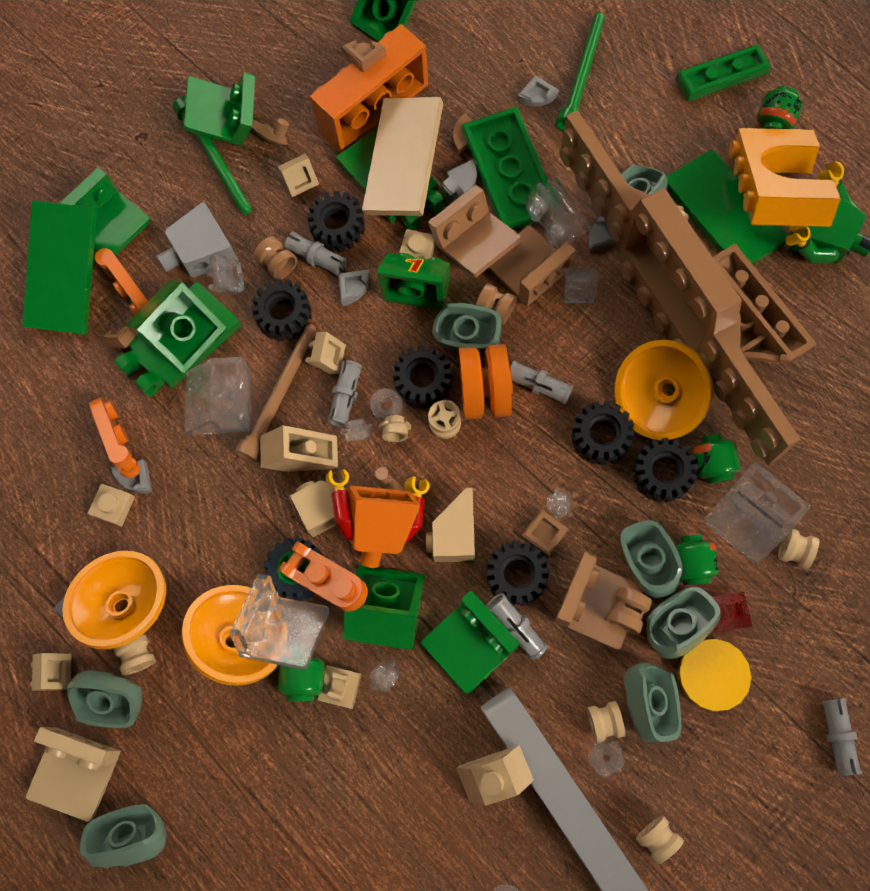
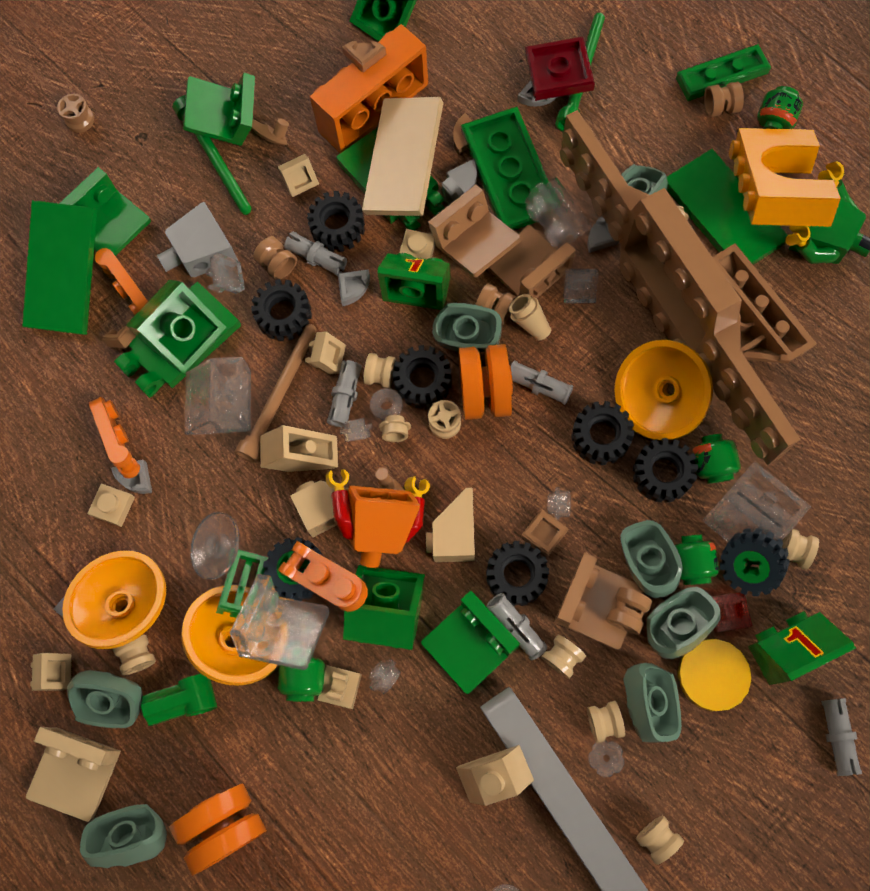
(75, 105): none -> medium nougat wheel
(189, 698): none -> green piece
(214, 545): none -> clear dish
(216, 826): none -> orange wheel
(234, 608): none -> green tile
(379, 370): none -> tan wheel
(530, 316): none -> tan cone
(559, 68): none -> dark red tile
(563, 656): none -> tan wheel
(723, 99): none -> medium nougat wheel
(756, 549): none -> black wheel
(799, 647): none -> green slope

